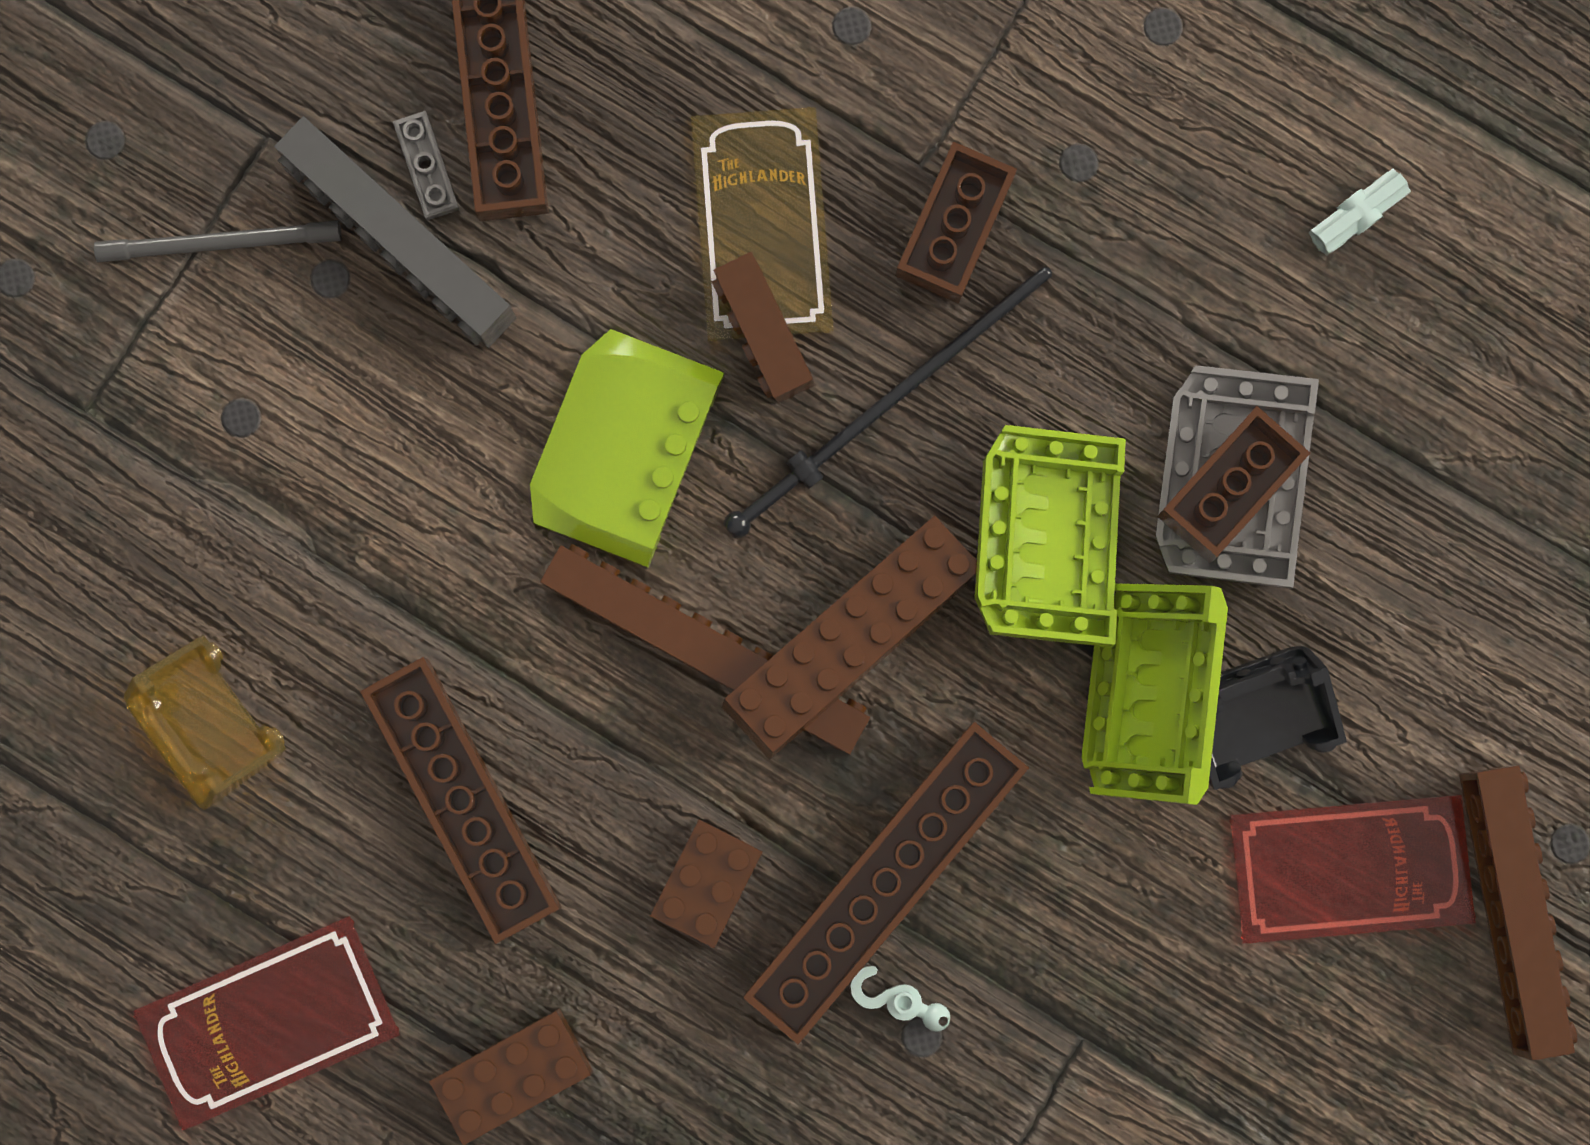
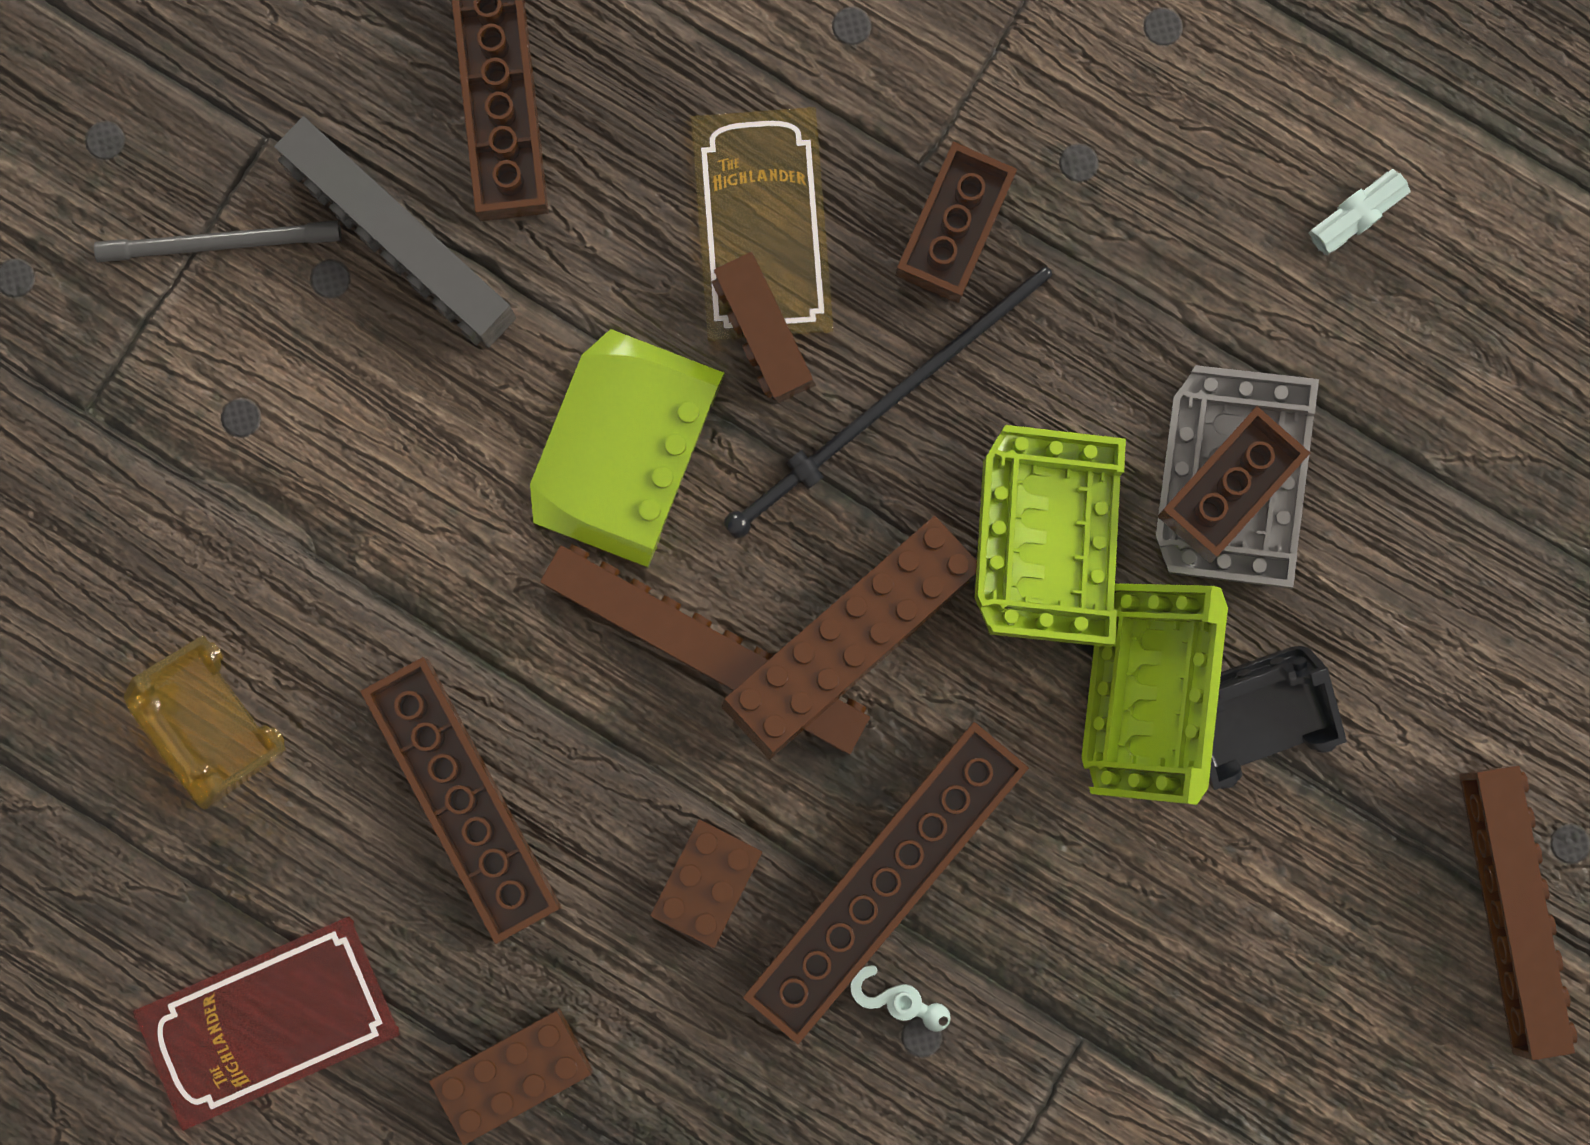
(431, 183): light grey tile -> none
(1352, 869): clear red piece -> none

